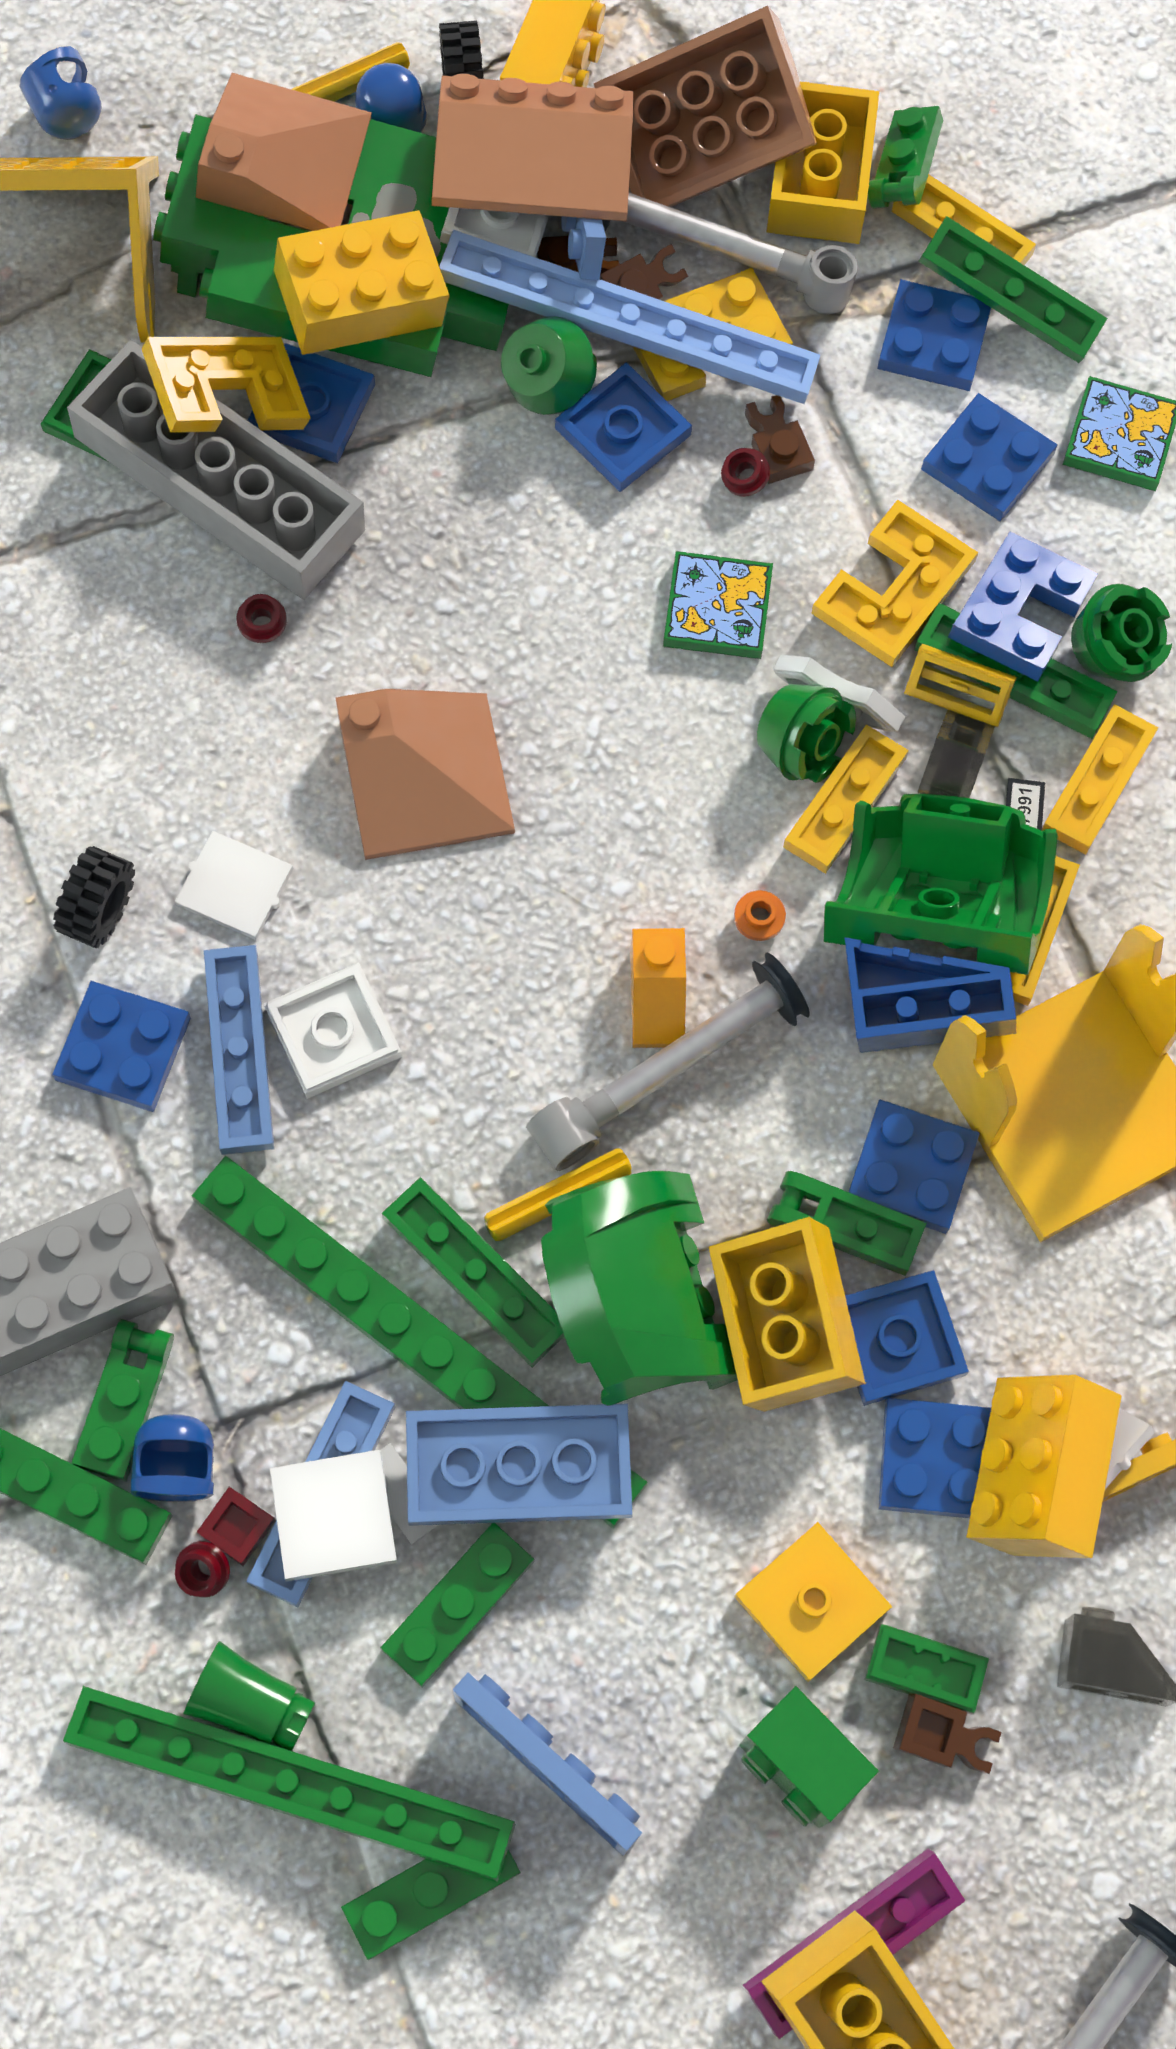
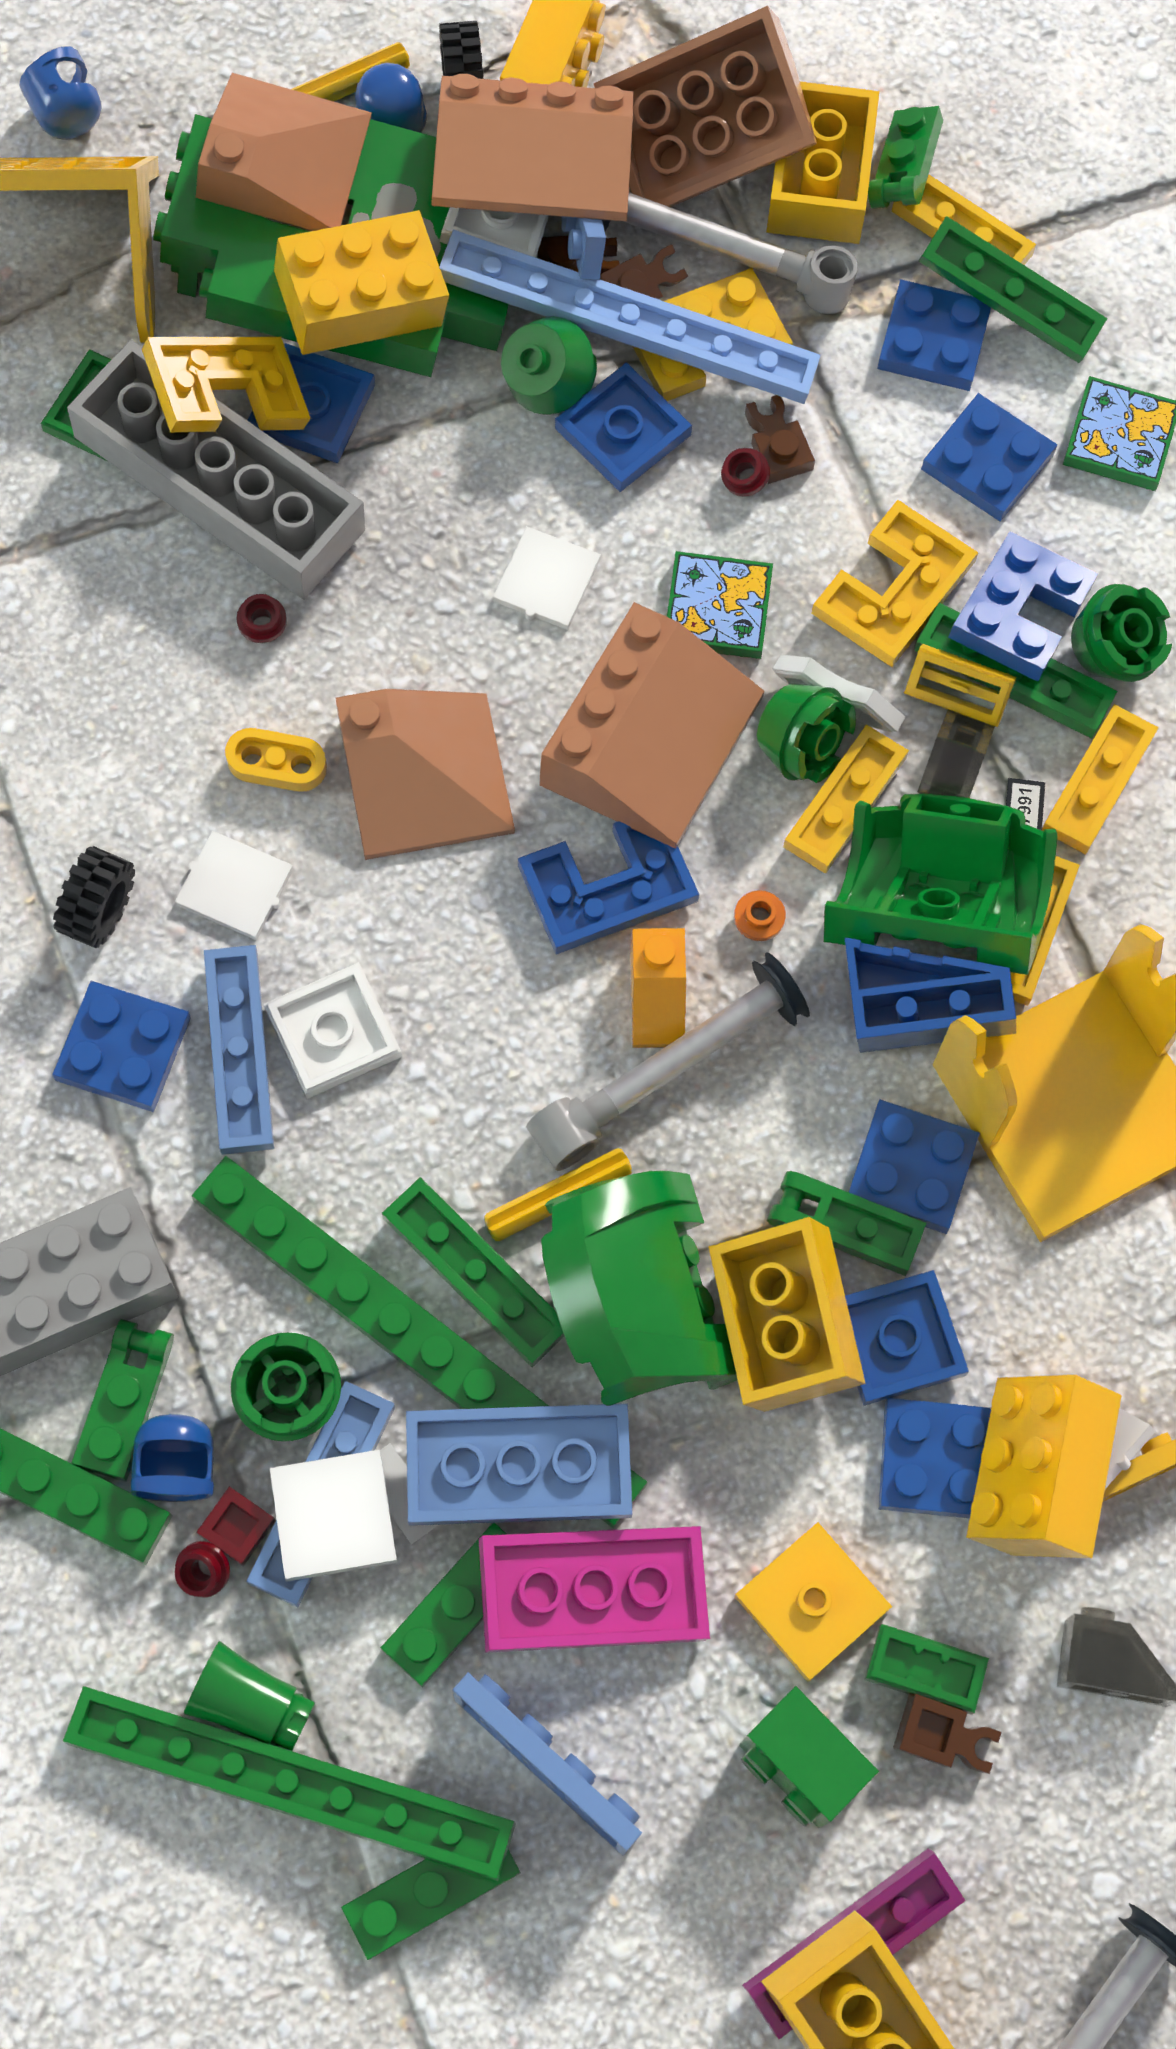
(278, 757): none -> yellow plate
(285, 1386): none -> green cone
(546, 578): none -> white piece
(583, 913): none -> blue plate
(593, 1589): none -> dark pink plate
(650, 727): none -> nougat slope

